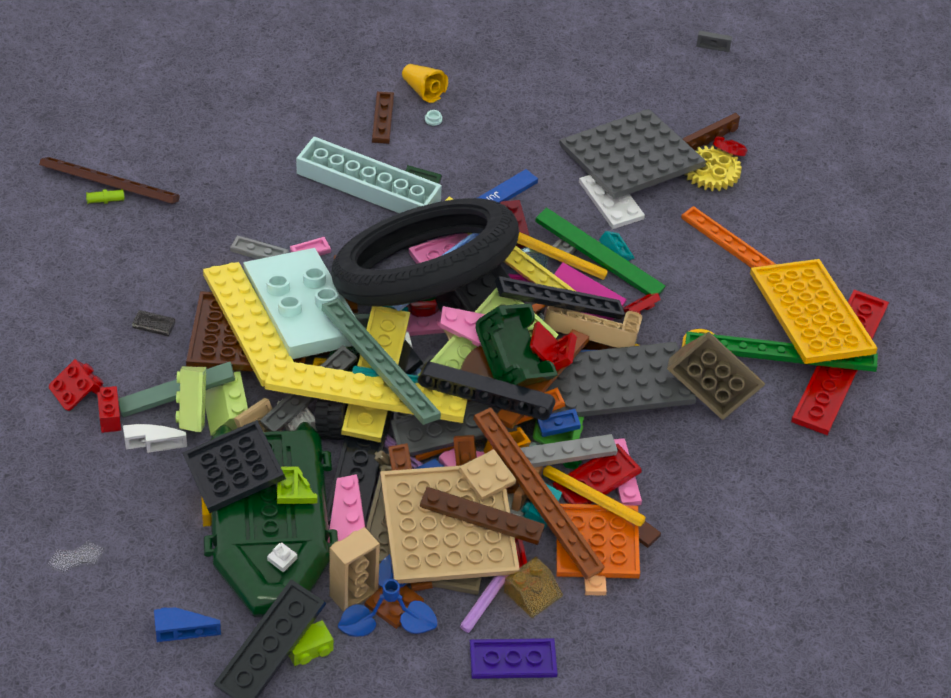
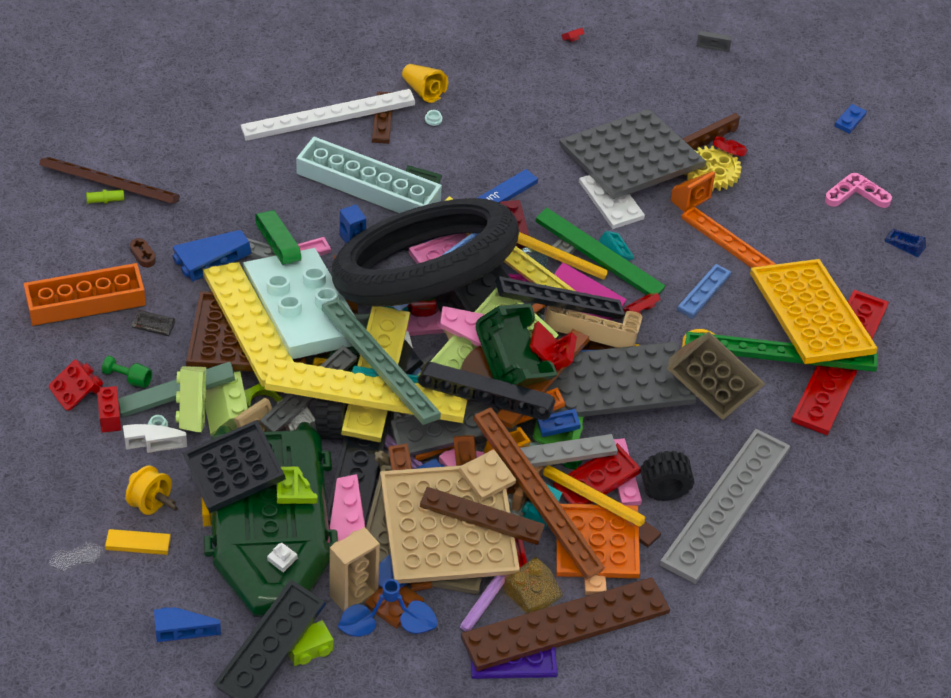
(84, 294): none -> orange brick
(137, 374): none -> green piece
(138, 541): none -> yellow tile
(139, 254): none -> reddish brown beam
(149, 490): none -> yellow wheel
(158, 420): none -> light aqua plate
(210, 252): none -> blue slope
(259, 390): none -> lime helmet
(278, 237): none -> green beam
(327, 114): none -> white plate
(351, 222): none -> blue brick
(564, 623): none -> reddish brown plate
(573, 35): none -> red plate
(667, 476): none -> black tyre
(693, 191): none -> orange slope
(704, 291): none -> medium blue tile
(724, 506): none -> light grey plate
(850, 118): none -> blue plate
(878, 196): none -> bright pink beam
(915, 247): none -> clear blue slope

